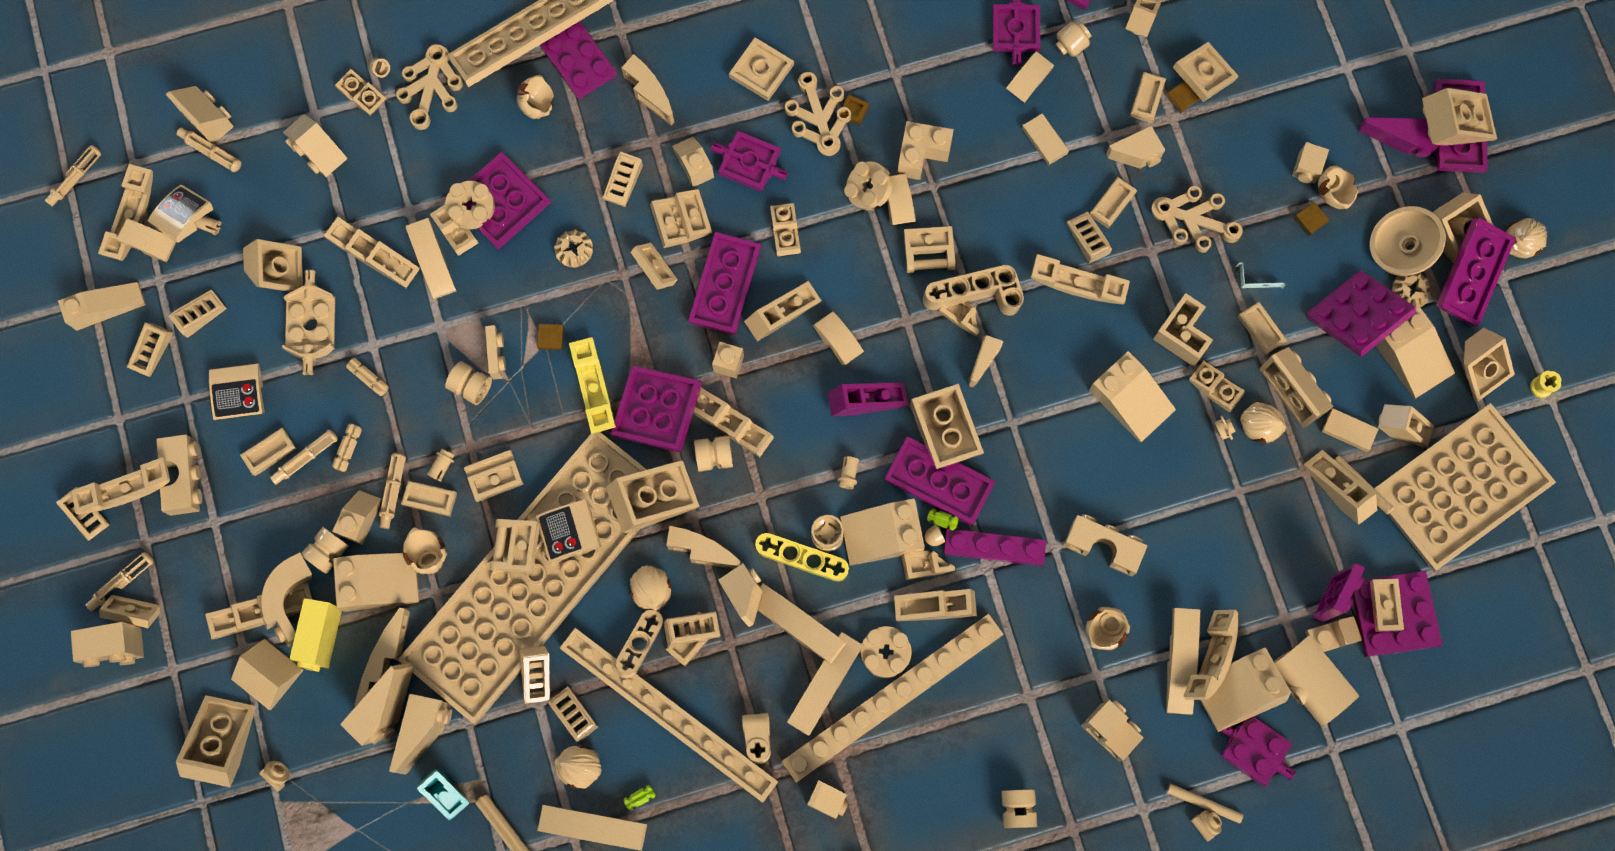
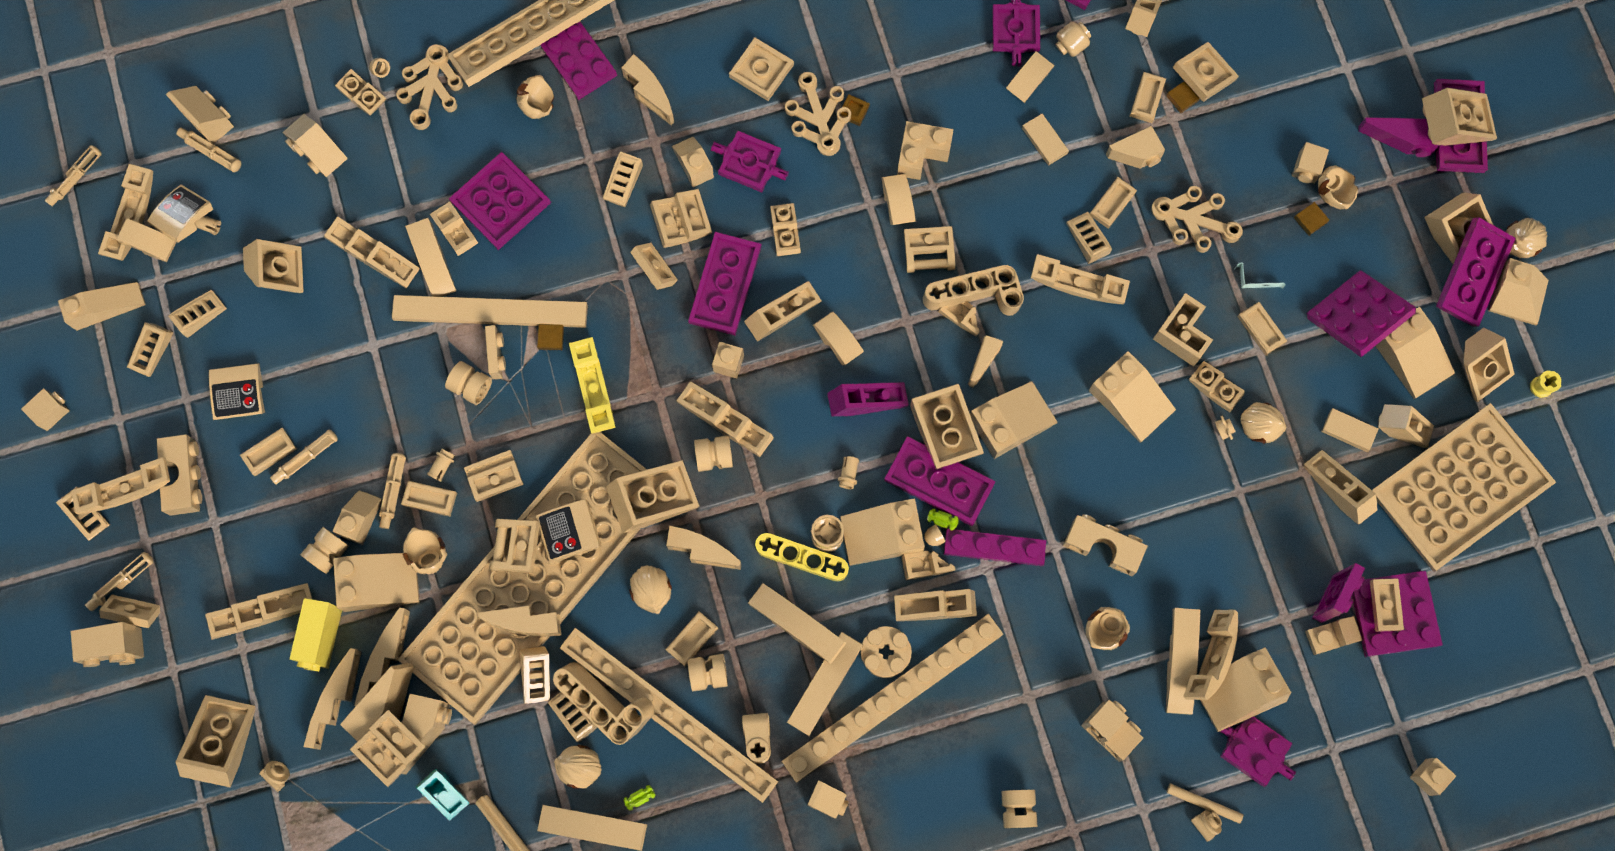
(46, 409): none -> tan brick
(265, 673): tan slope -> none
(279, 584): tan arch -> none
(304, 305): tan plate -> none
(338, 688): none -> tan slope
(346, 447): tan axle -> none
(367, 377): tan axle -> none
(388, 748): none -> tan slope
(462, 193): tan plate -> none
(489, 311): none -> tan tile
(523, 621): none -> tan slope
(569, 258): tan gear -> none
(574, 674): none -> tan beam
(653, 631): tan beam -> none
(656, 408): magenta plate -> none
(693, 637): tan slope -> none
(707, 672): none -> tan wheel
(743, 591): tan slope -> none
(857, 183): tan plate -> none
(1012, 419): none -> tan slope
(1296, 386): tan slope -> none
(1315, 681): tan panel -> none
(1382, 503): tan bar -> none
(1405, 228): tan dish -> none
(1417, 299): tan gear -> none
(1432, 776): none -> tan brick
(1519, 292): none -> tan slope

